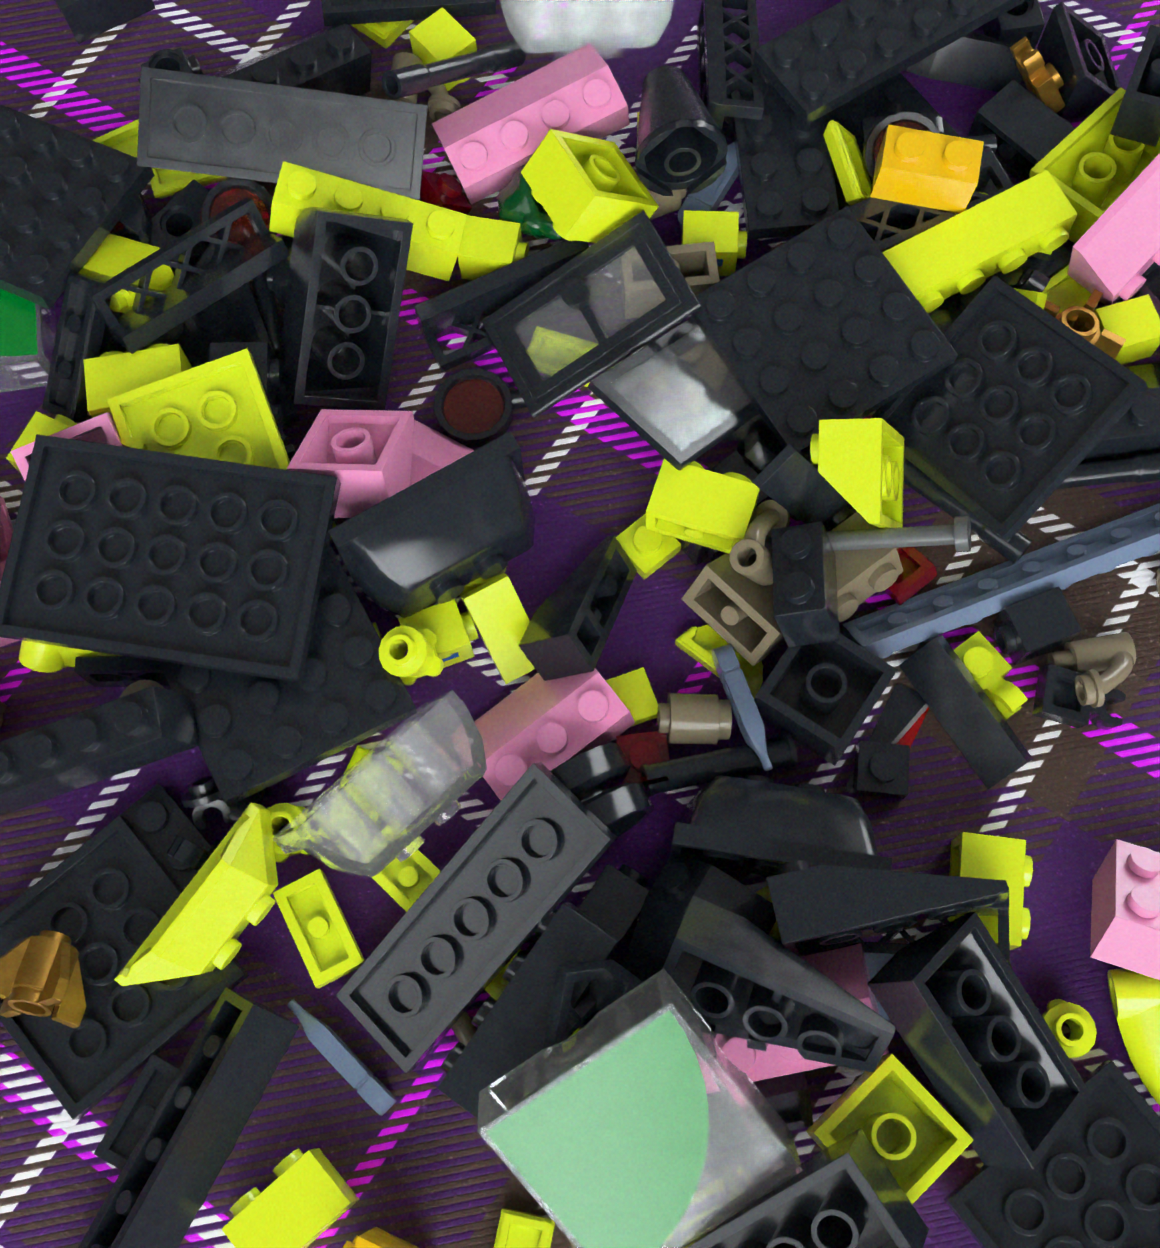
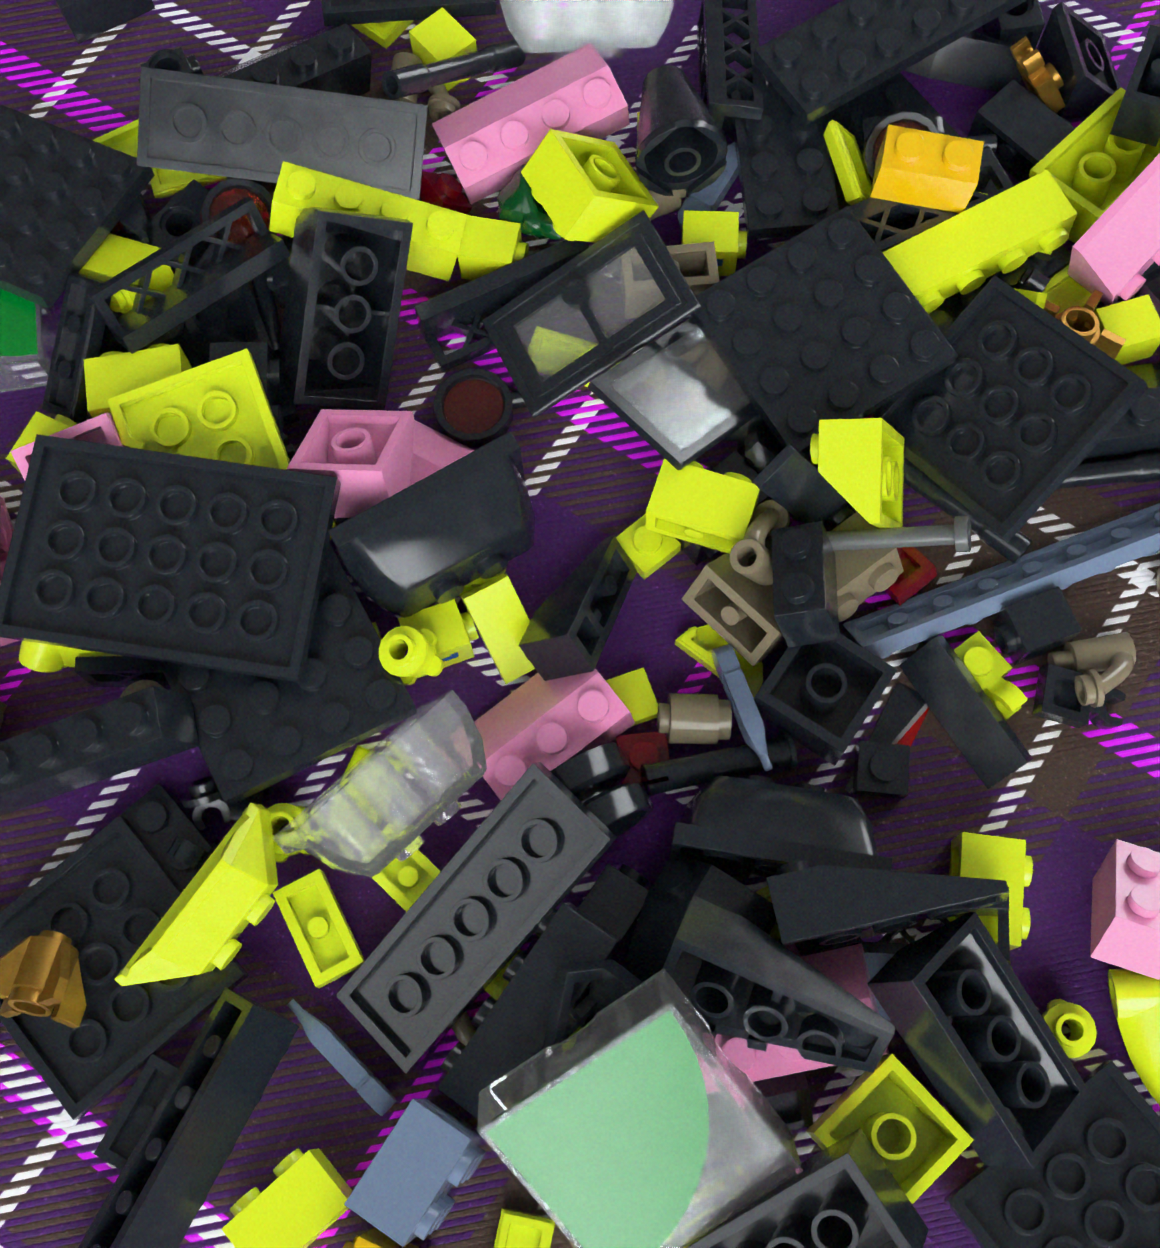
(415, 1170): none -> sand blue brick

